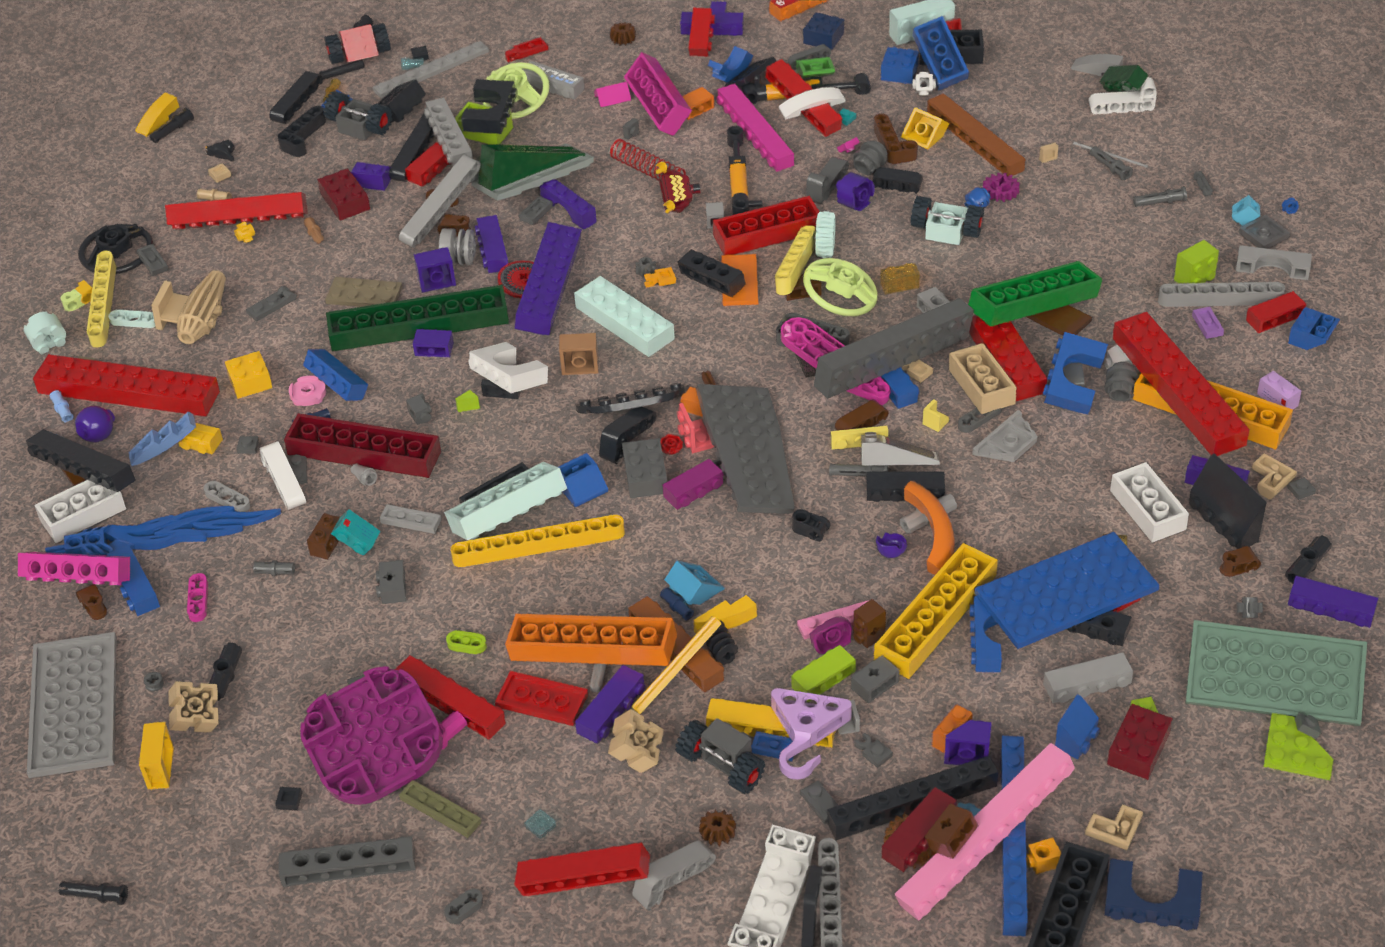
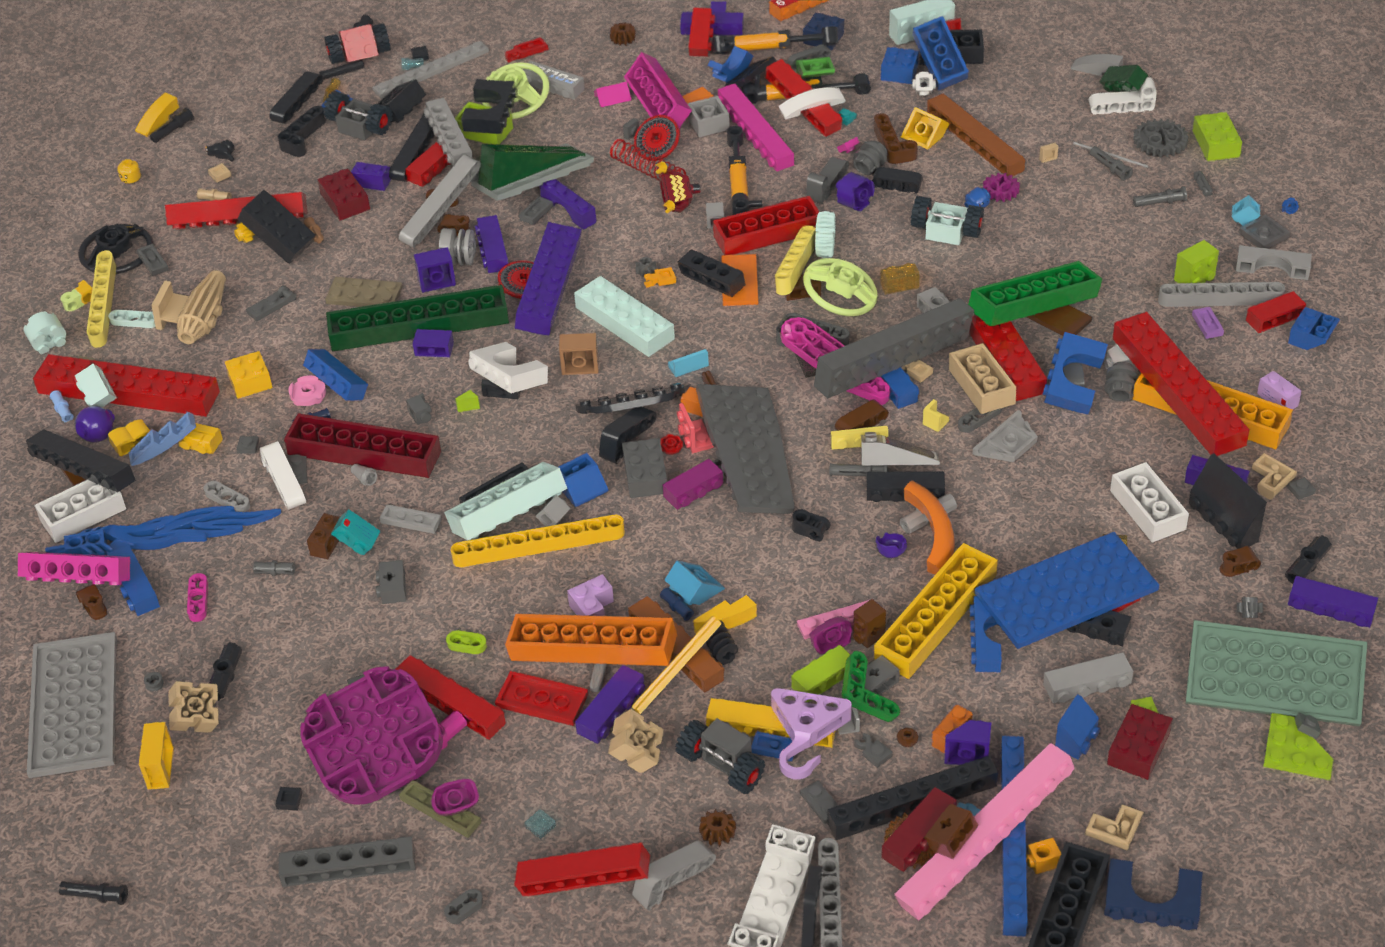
(95, 386): none -> light aqua brick
(126, 438): none -> yellow brick
(129, 171): none -> yellow head
(276, 226): none -> black brick
(454, 797): none -> magenta piece
(553, 511): none -> light grey brick
(591, 597): none -> lavender brick
(667, 132): none -> piece
(689, 363): none -> medium azure panel
(708, 116): none -> light grey brick
(780, 39): none -> piece
(884, 708): none -> green beam
(907, 741): none -> reddish brown plate
(1151, 135): none -> dark grey gear
(1217, 136): none -> lime brick

